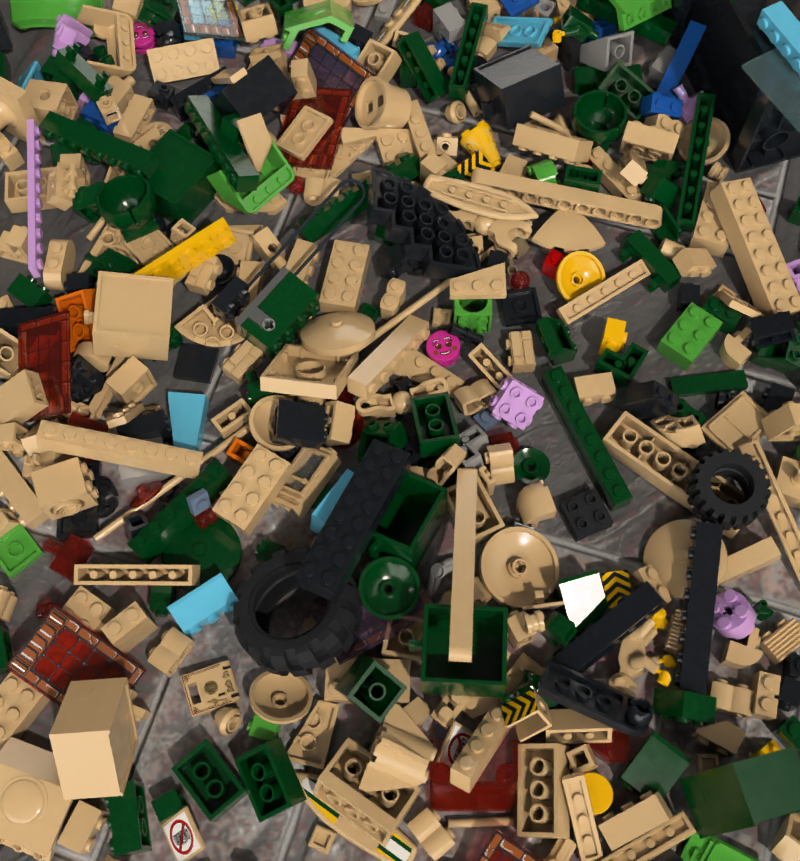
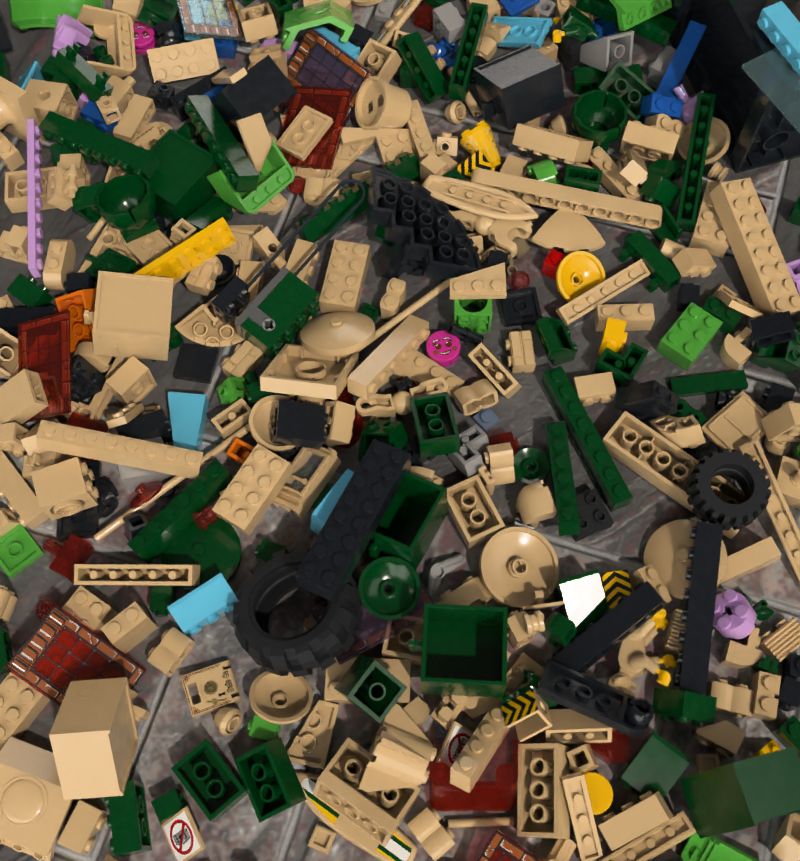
(198, 502): sand blue plate -> none
(209, 213): none -> dark green brick
(230, 129): dark green brick -> none
(232, 390): none -> bright green brick
(302, 79): tan brick -> none
(441, 317): tan tile -> none
(446, 464): tan brick -> none
(463, 567): tan beam -> none
(515, 403): lavender brick -> none
(550, 123): tan bar -> none
(562, 479): none -> dark green brick
(637, 316): none -> tan brick
(766, 665): none -> dark green piece
(777, 448): none -> tan cone

